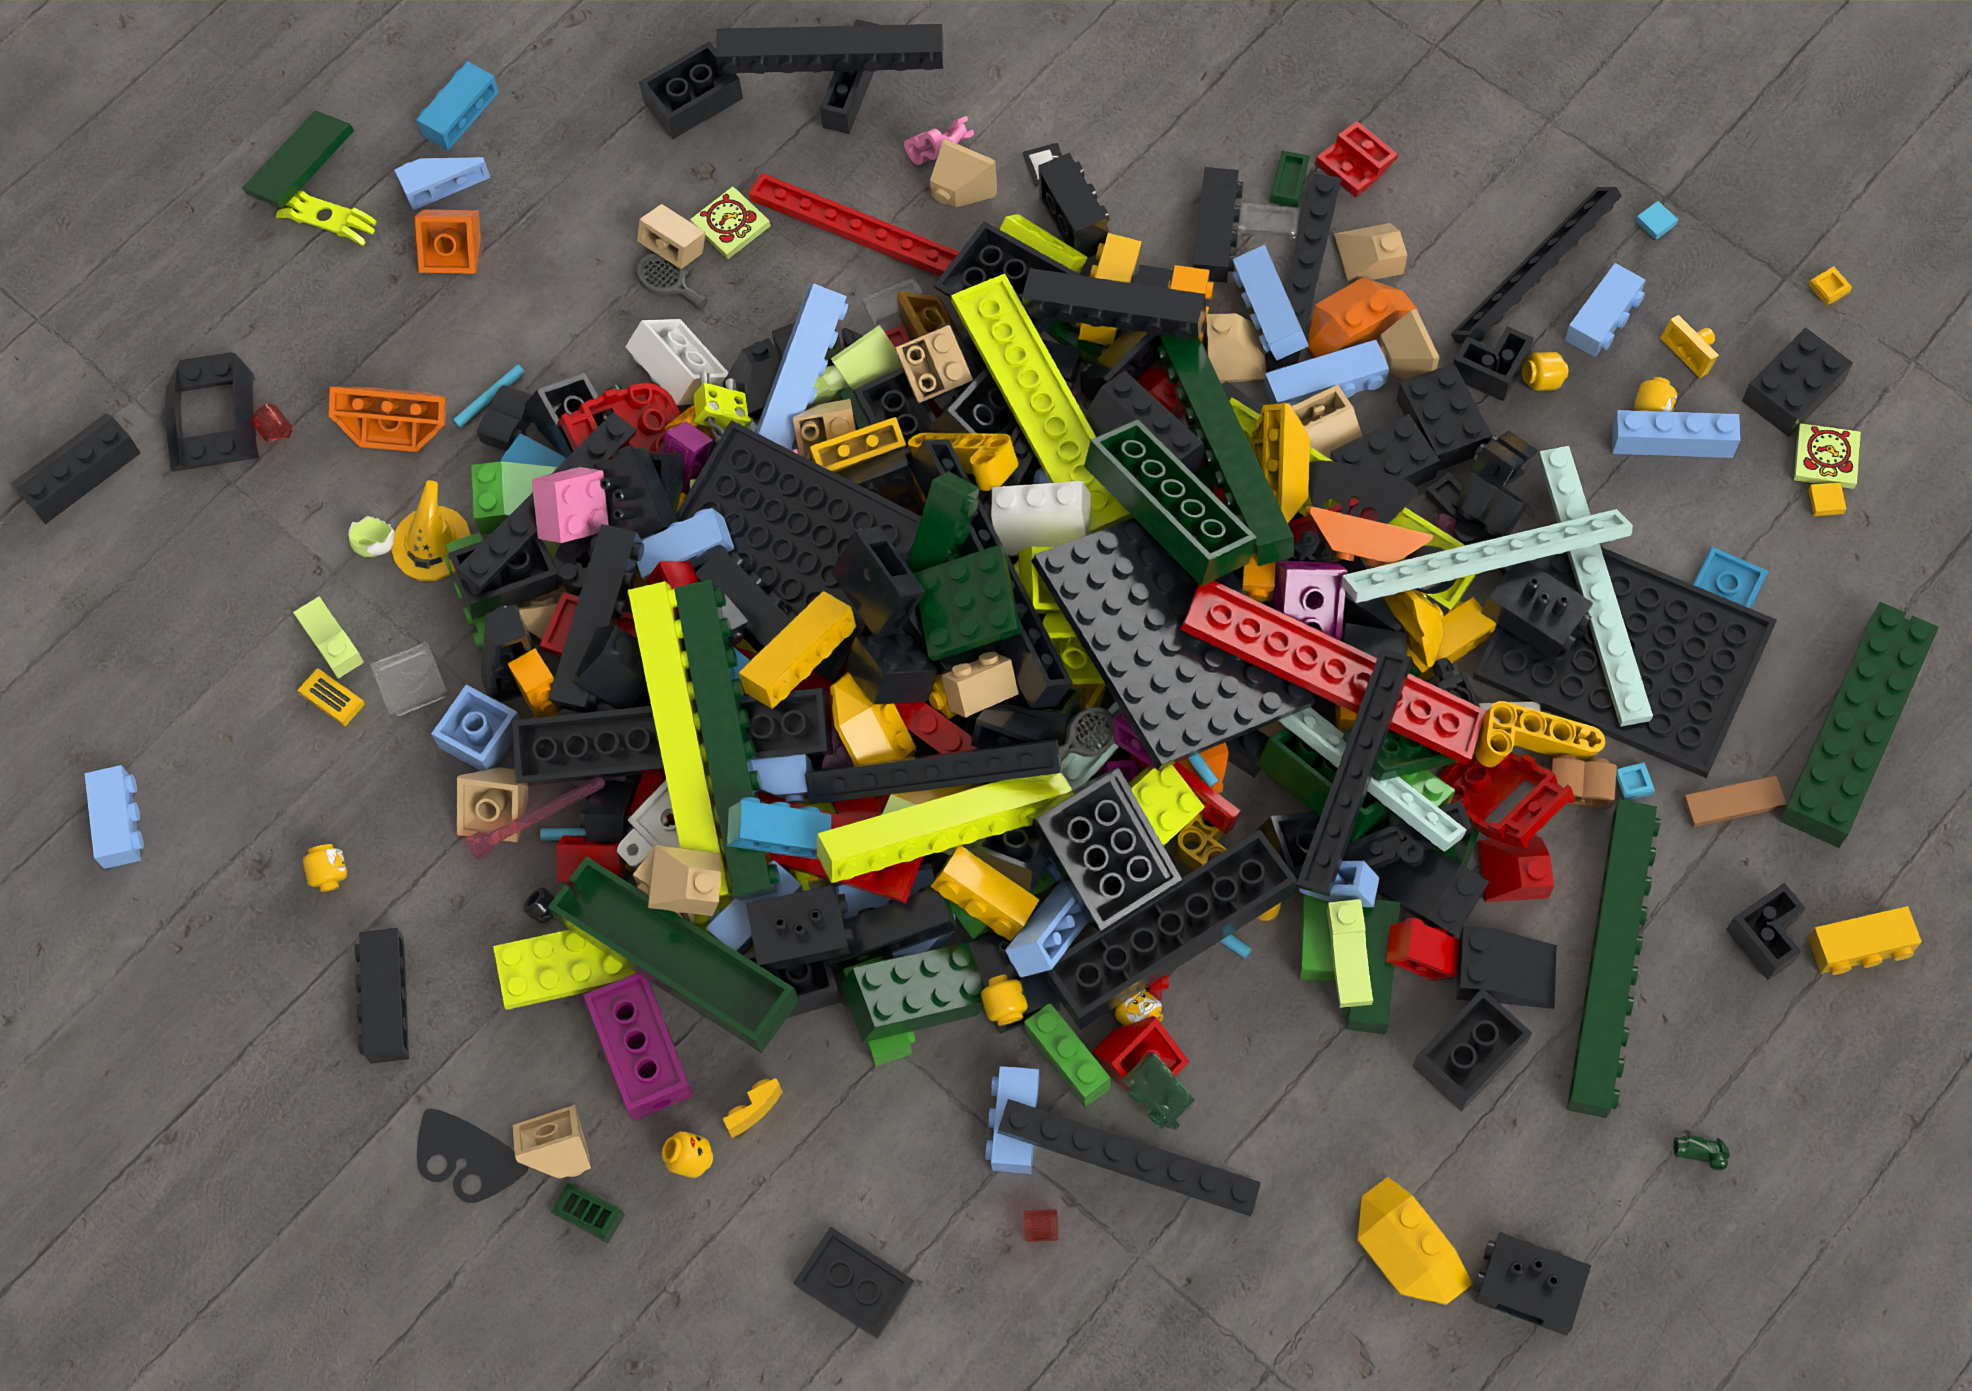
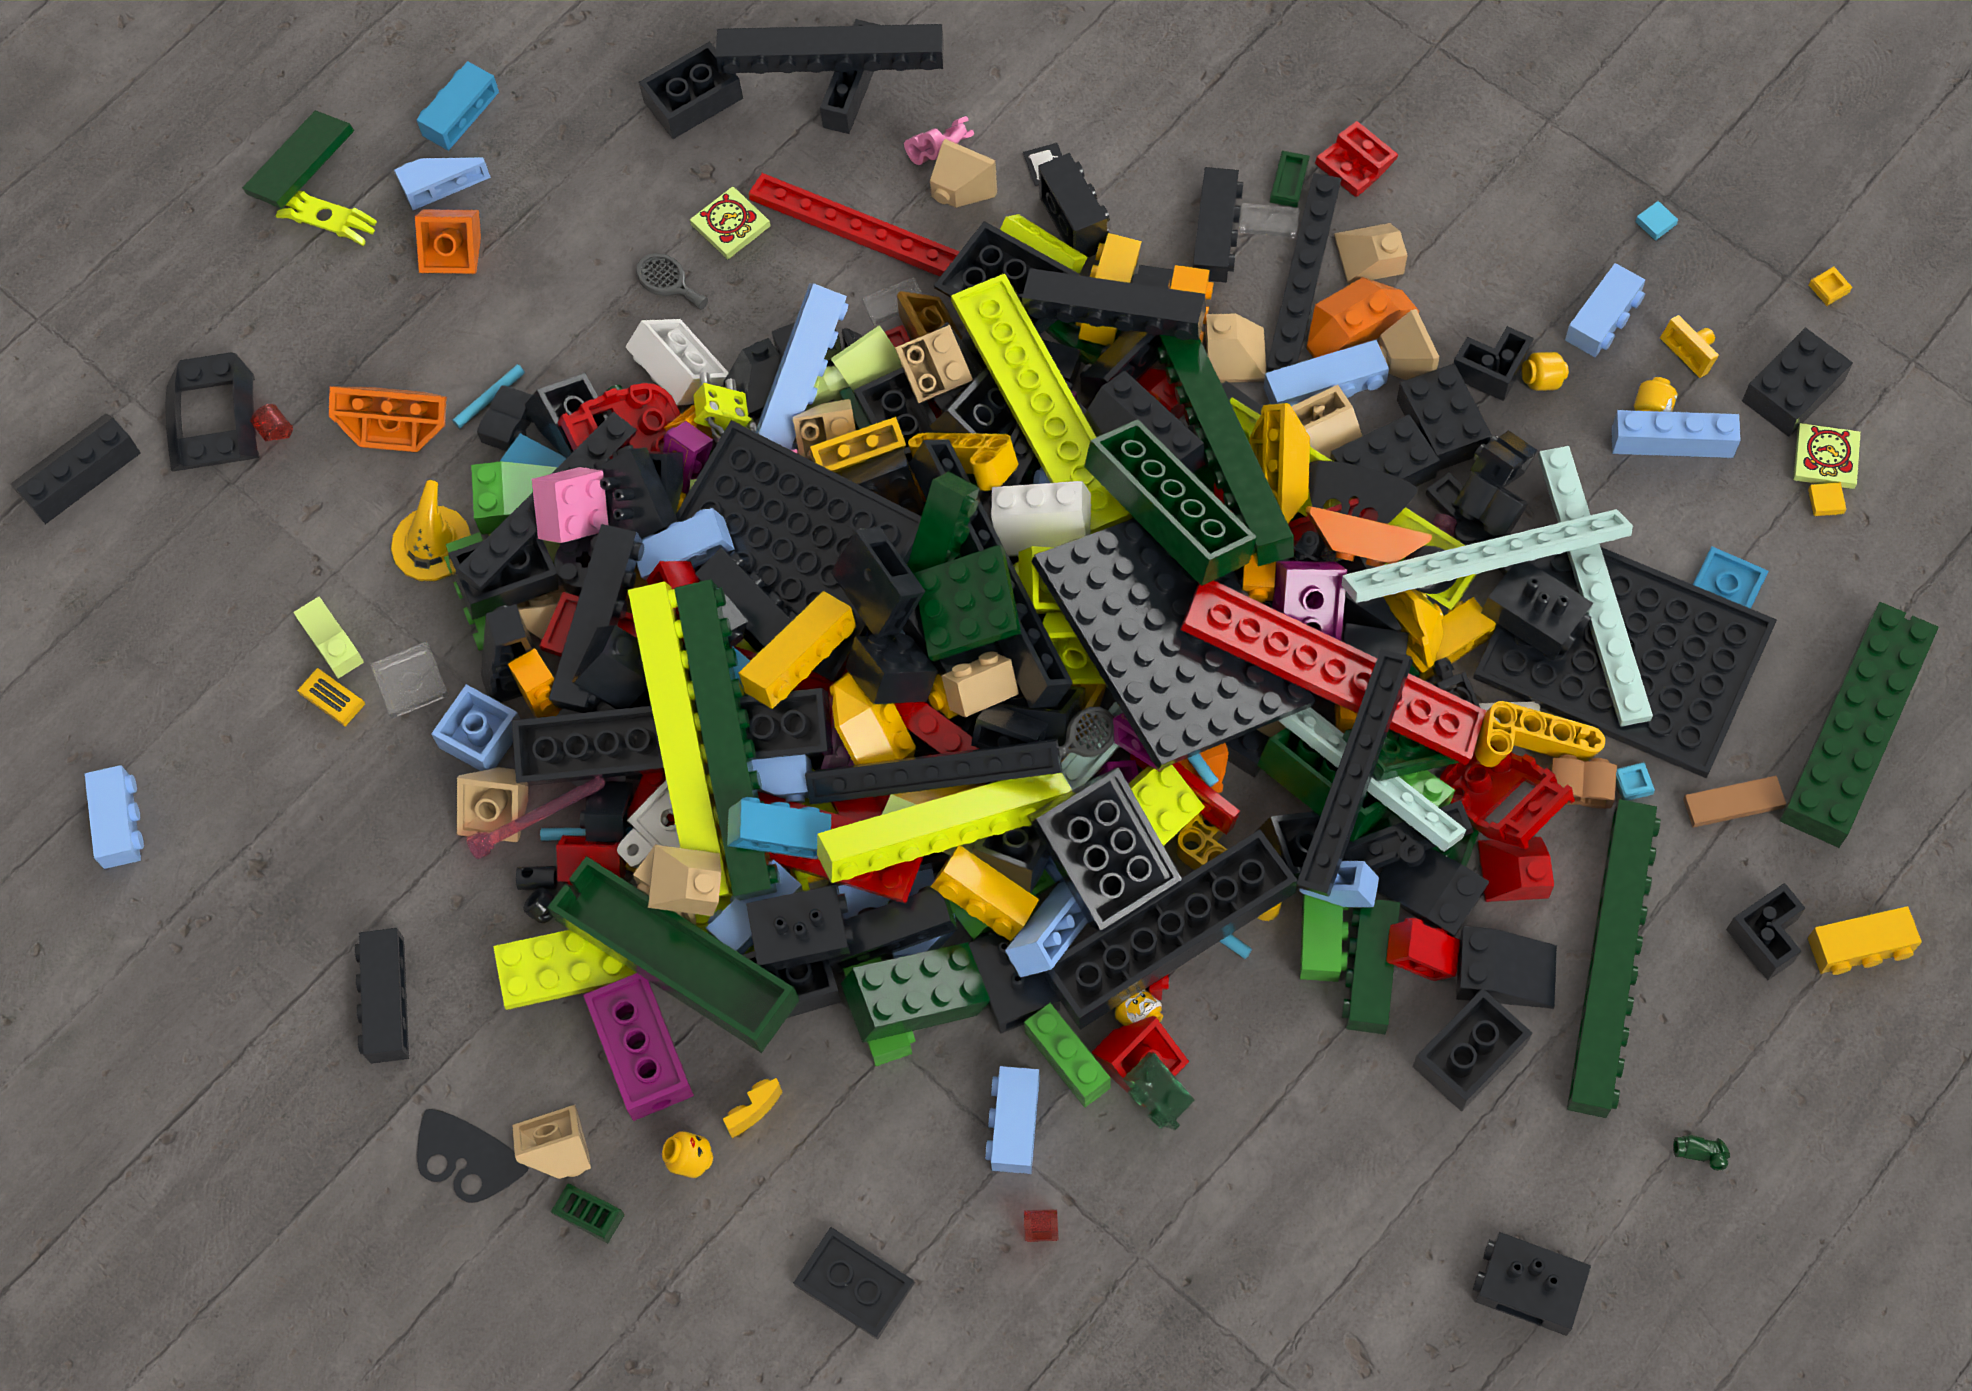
(324, 867): yellow head -> none
(371, 537): yellowish green hair -> none
(536, 877): none -> black piece
(671, 236): tan brick -> none
(1004, 1000): yellow head -> none
(1129, 1157): black plate -> none
(1270, 303): light blue brick -> none
(1349, 953): yellowish green slope -> none
(1409, 1246): yellow wedge -> none
(1537, 264): black plate -> none

